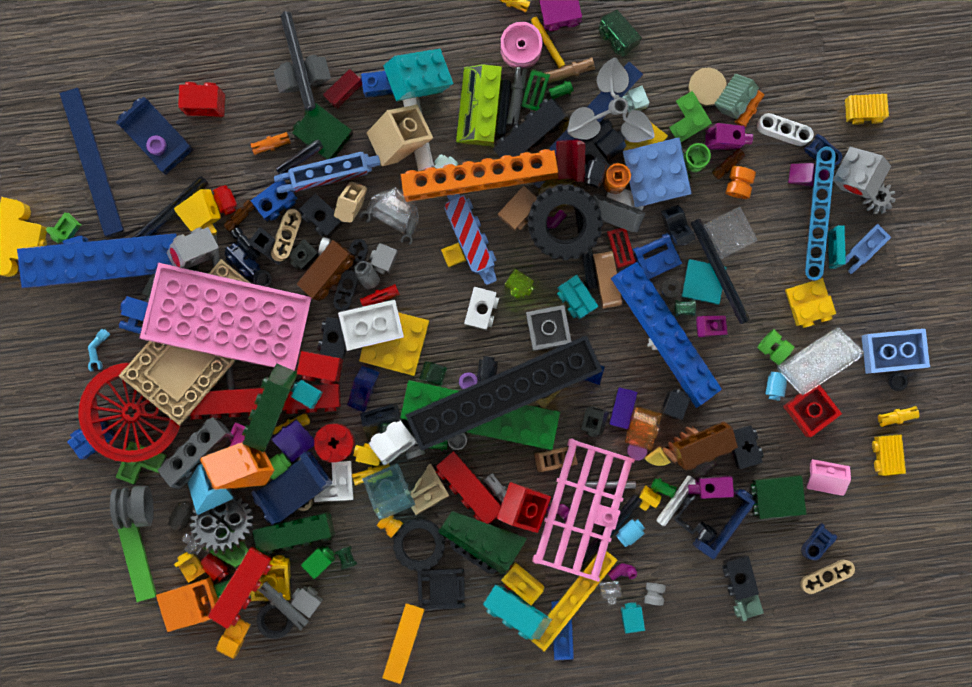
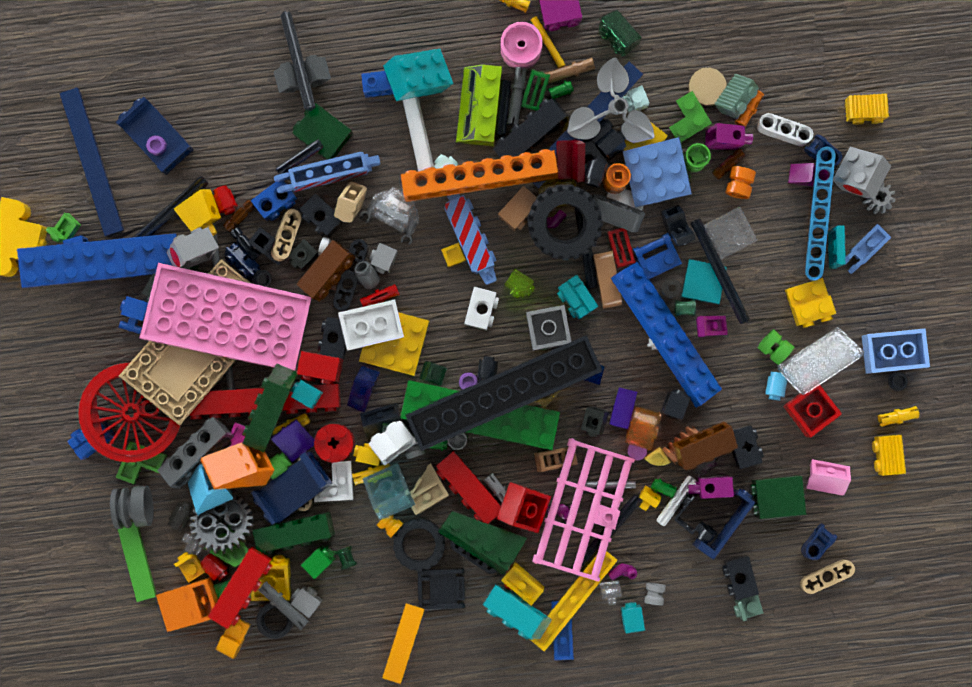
(101, 336): medium azure arm -> none
(201, 99): red brick -> none
(270, 143): orange pin -> none
(343, 88): dark red panel -> none
(399, 134): tan slope -> none
(630, 532): medium azure brick -> none

